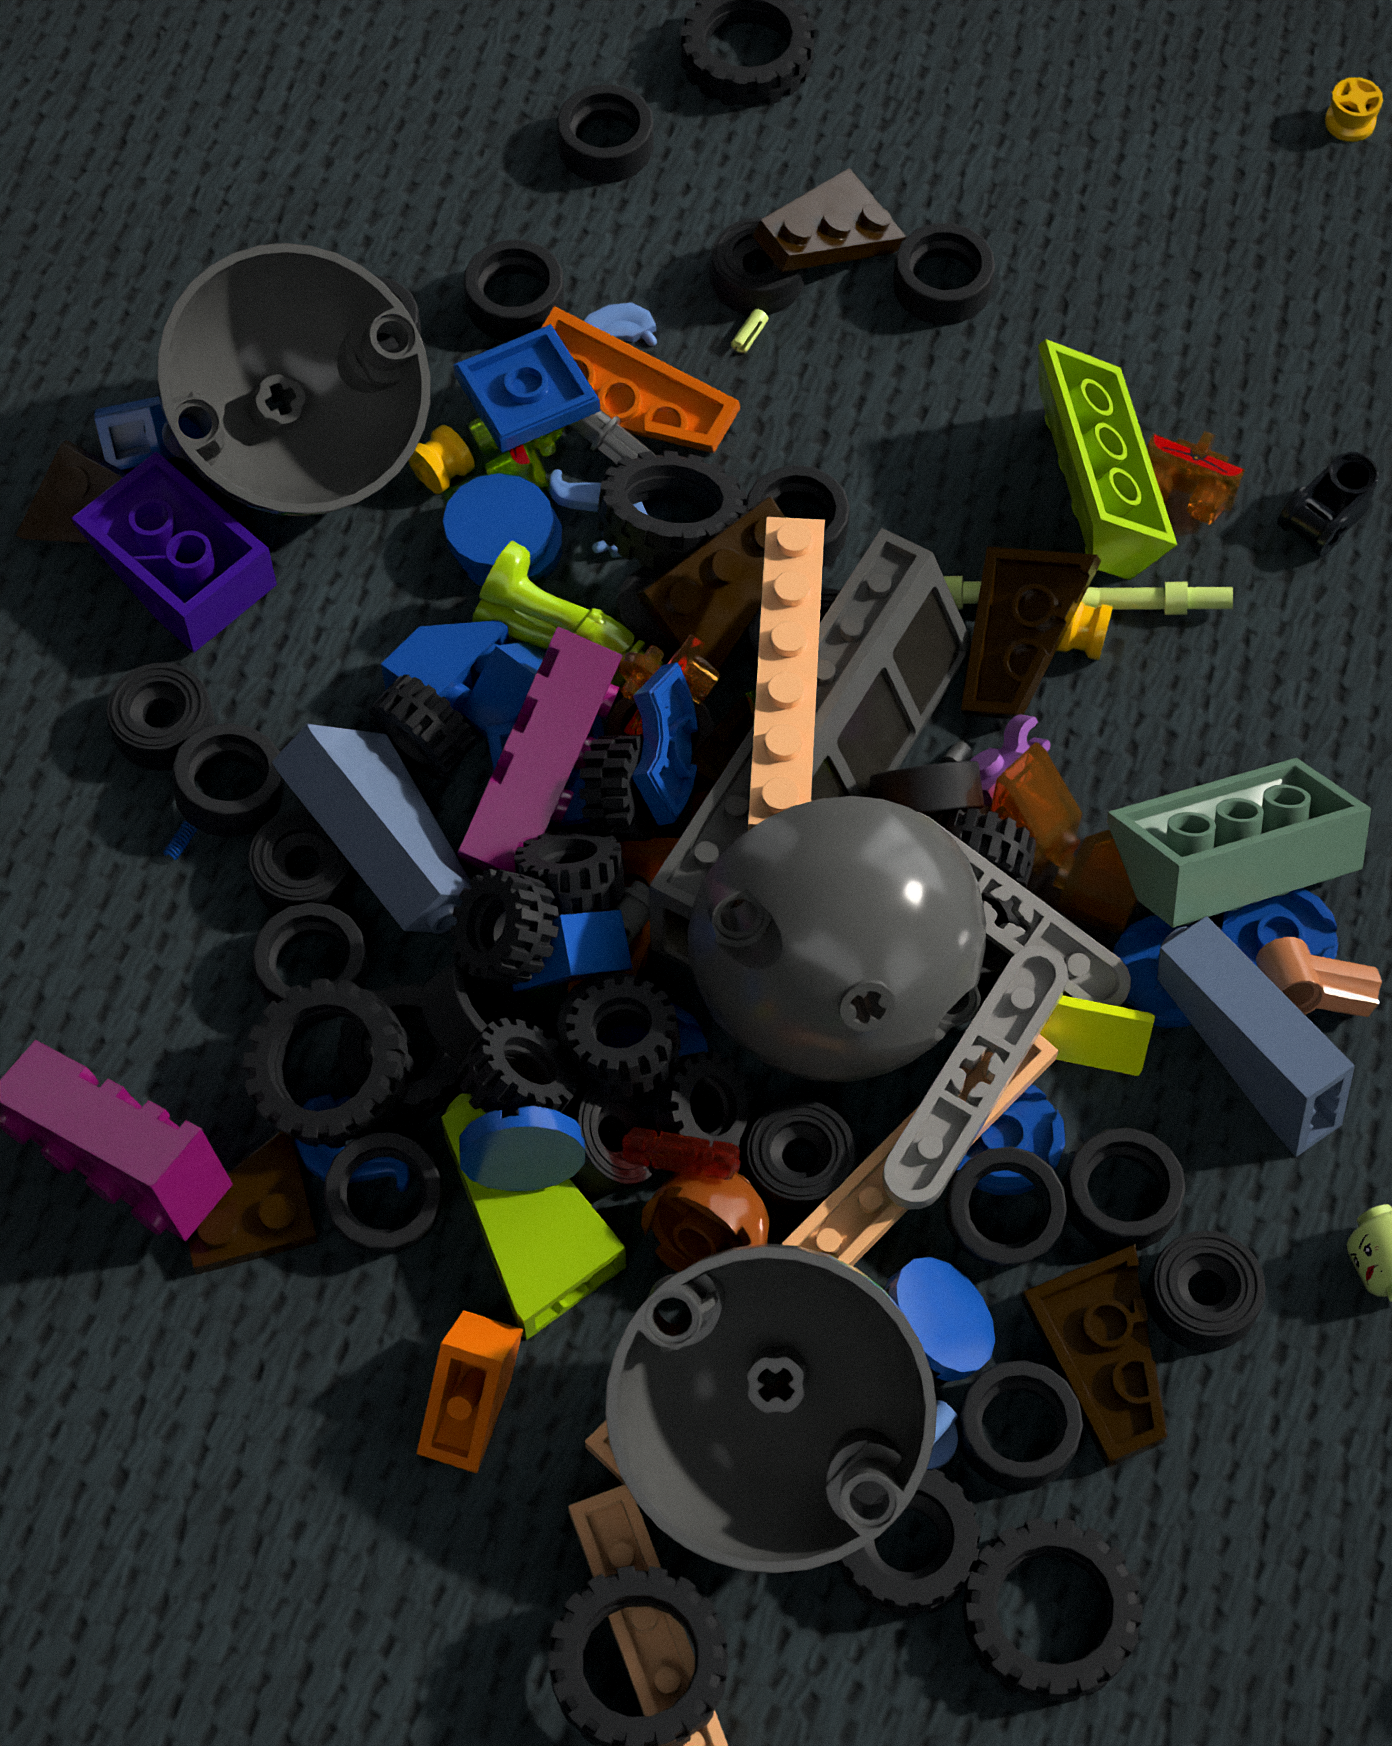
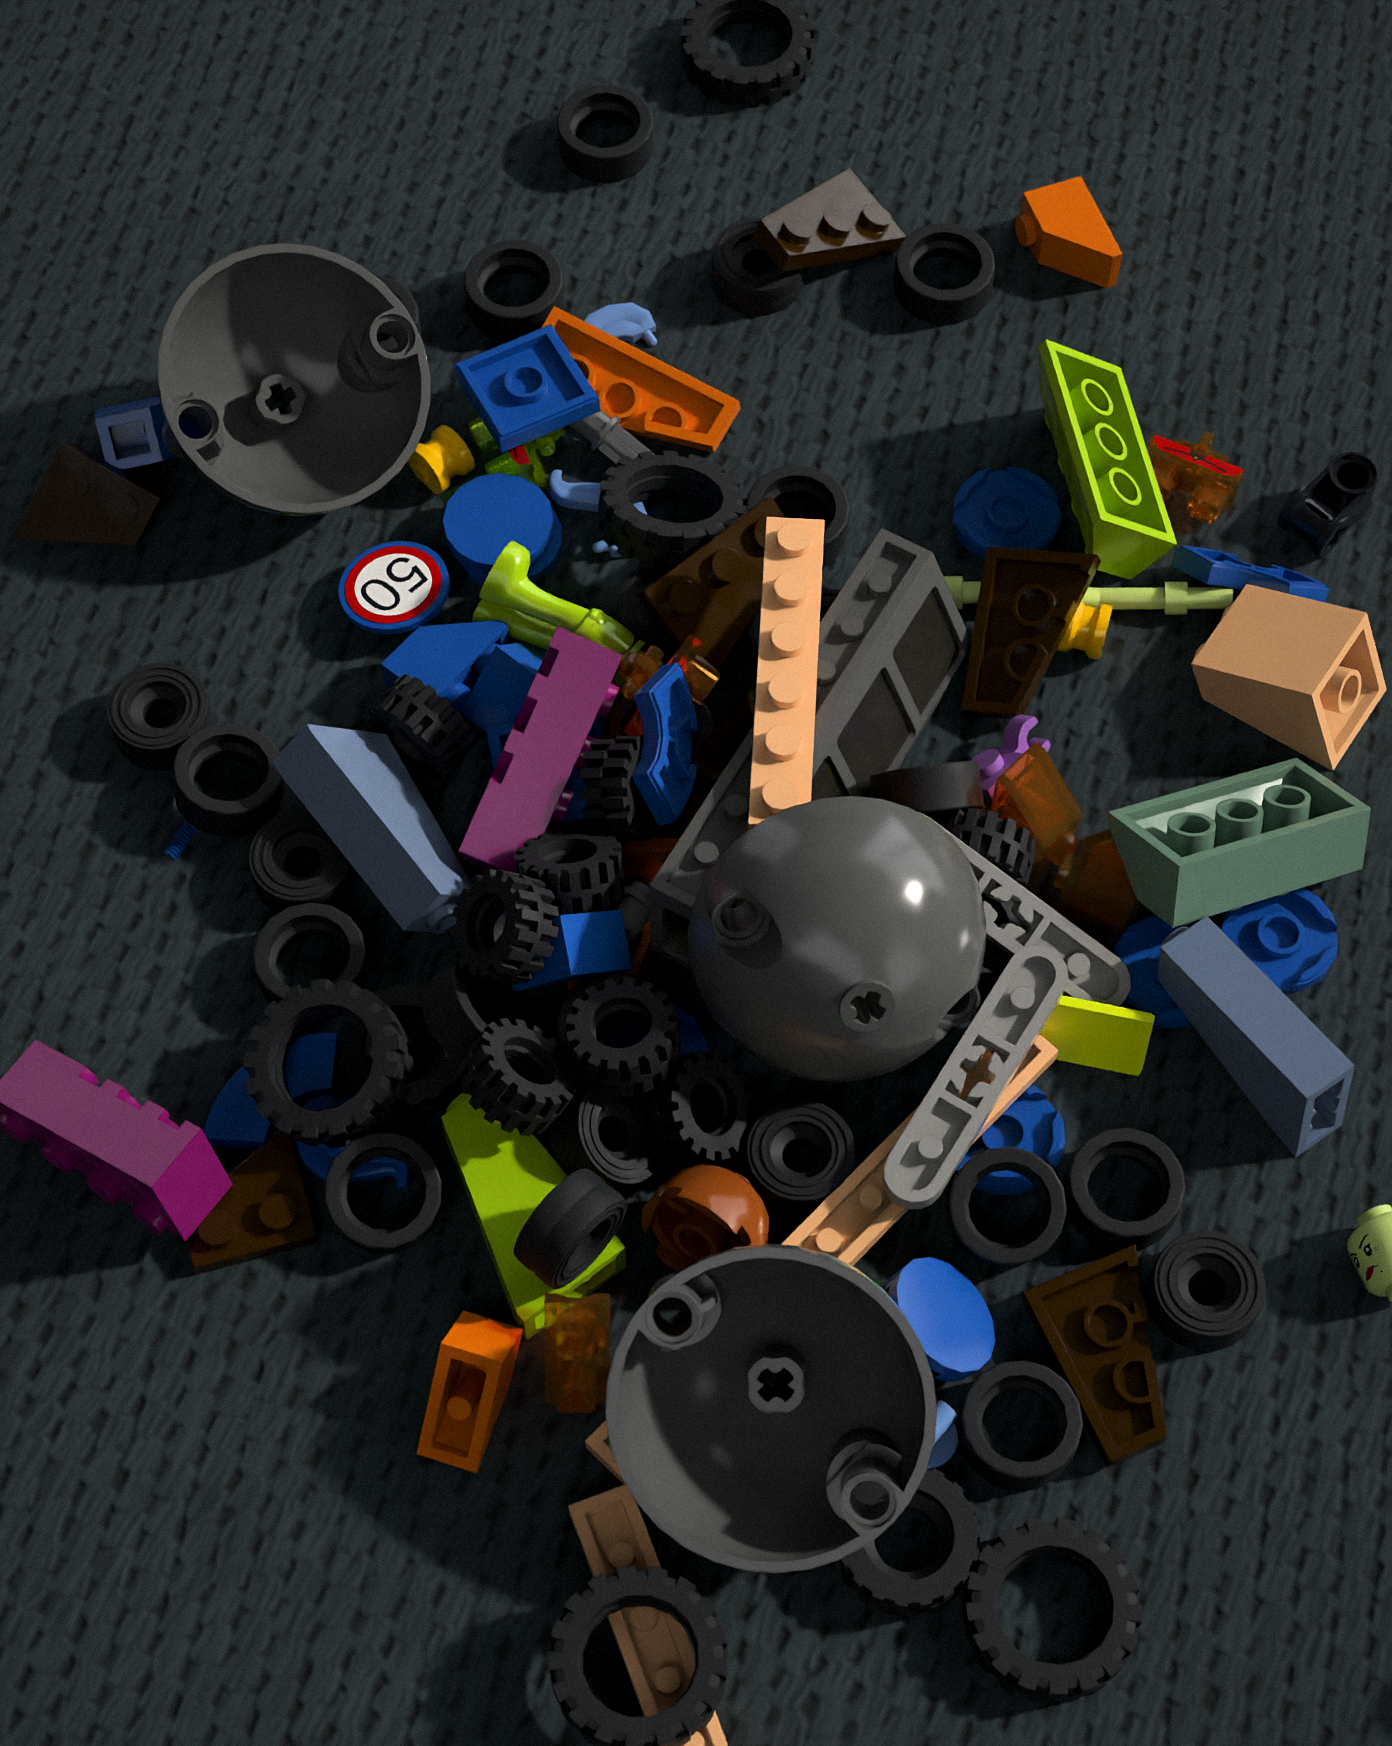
(177, 551): dark purple slope -> none
(308, 1074): none -> blue tile
(394, 587): none -> piece
(522, 1150): tile -> none
(570, 1228): none -> black tyre
(576, 1351): none -> clear orange hips
(681, 1153): clear red axle -> none
(749, 331): yellowish green piece -> none
(958, 752): dark grey piece -> none
(1005, 524): none -> blue tile
(1069, 232): none -> orange slope
(1226, 570): none -> blue tile
(1293, 670): none -> light nougat slope
(1318, 980): nougat piece -> none
(1353, 109): yellow wheel -> none

